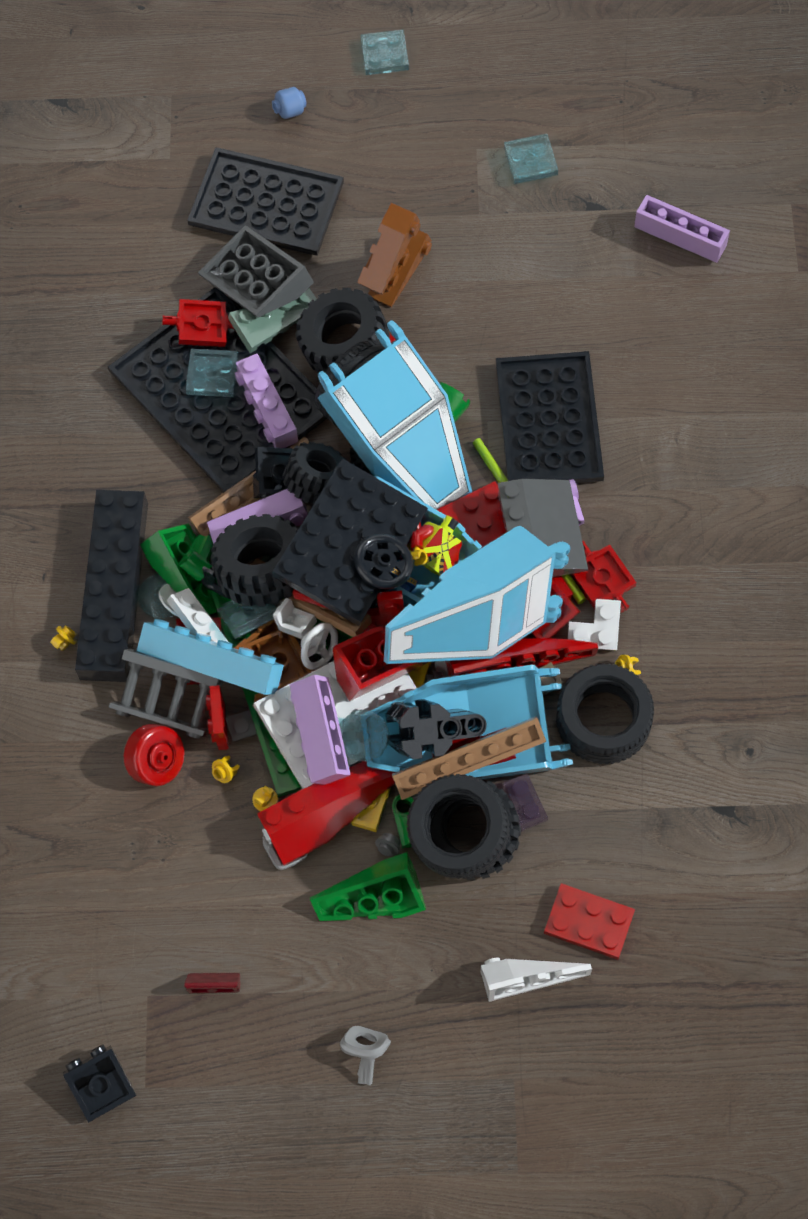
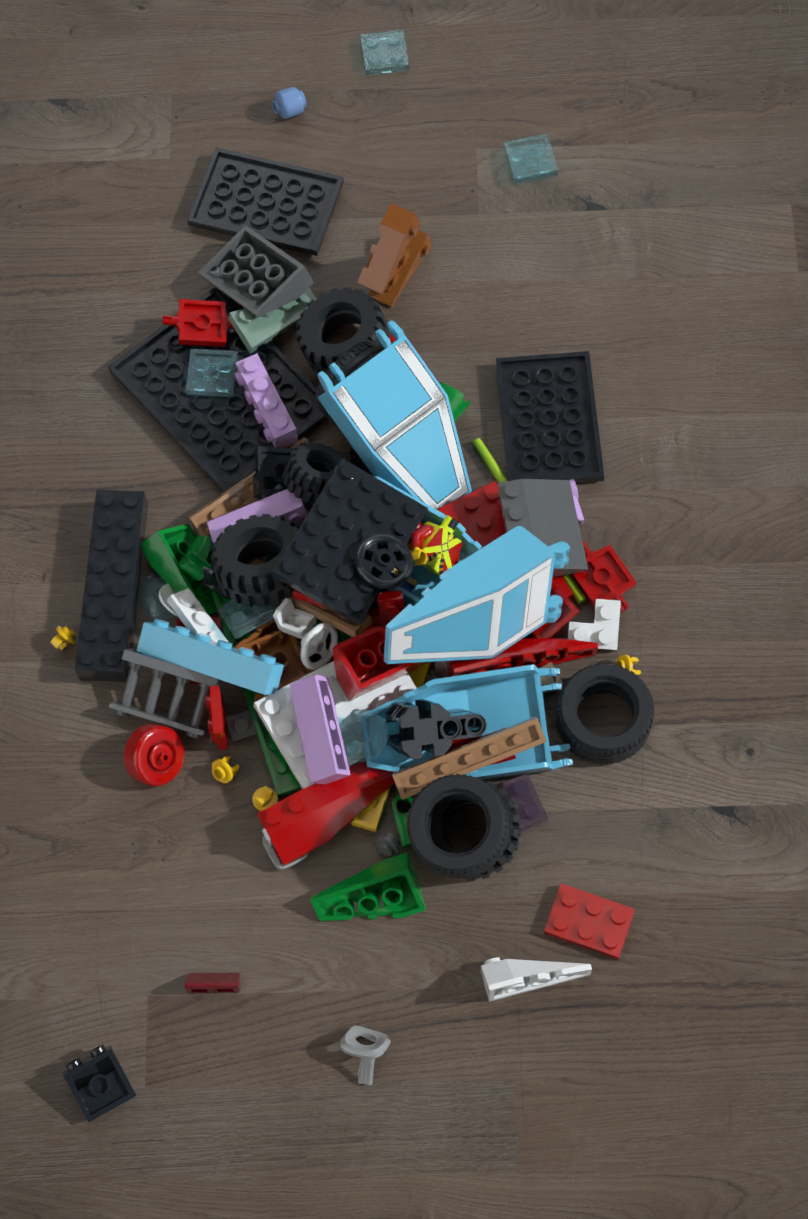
(681, 228): lavender brick -> none

